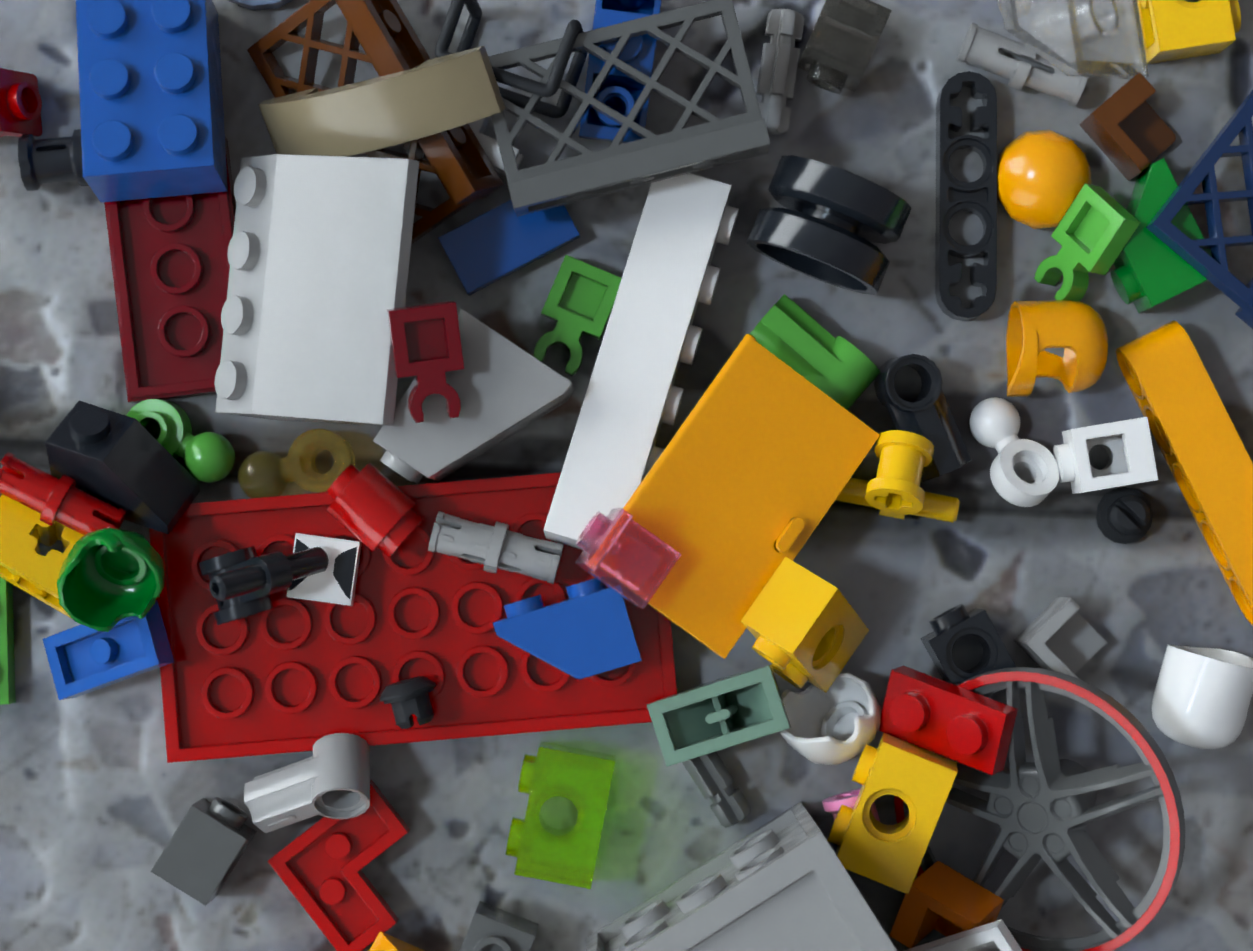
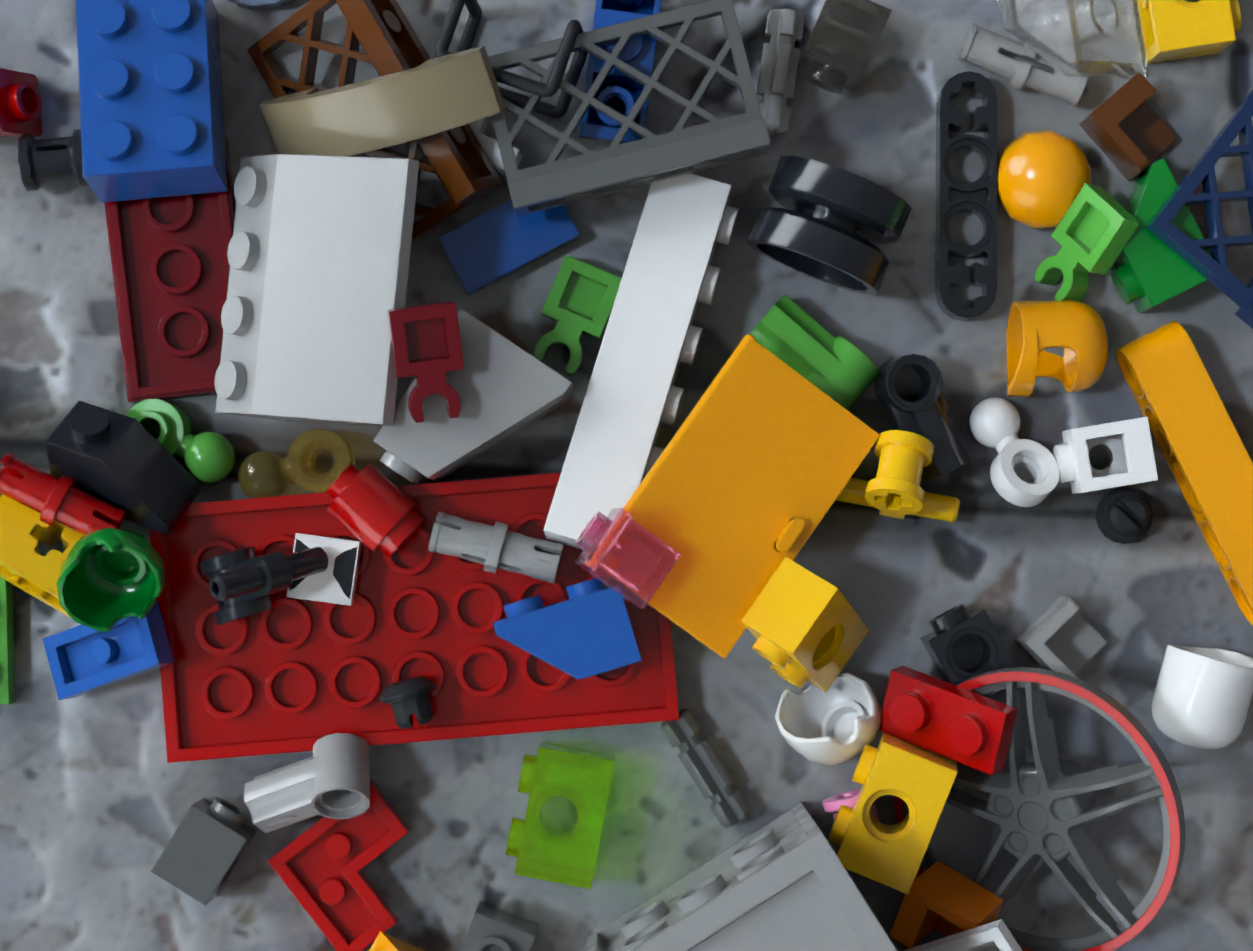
(718, 715): sand green slope -> none

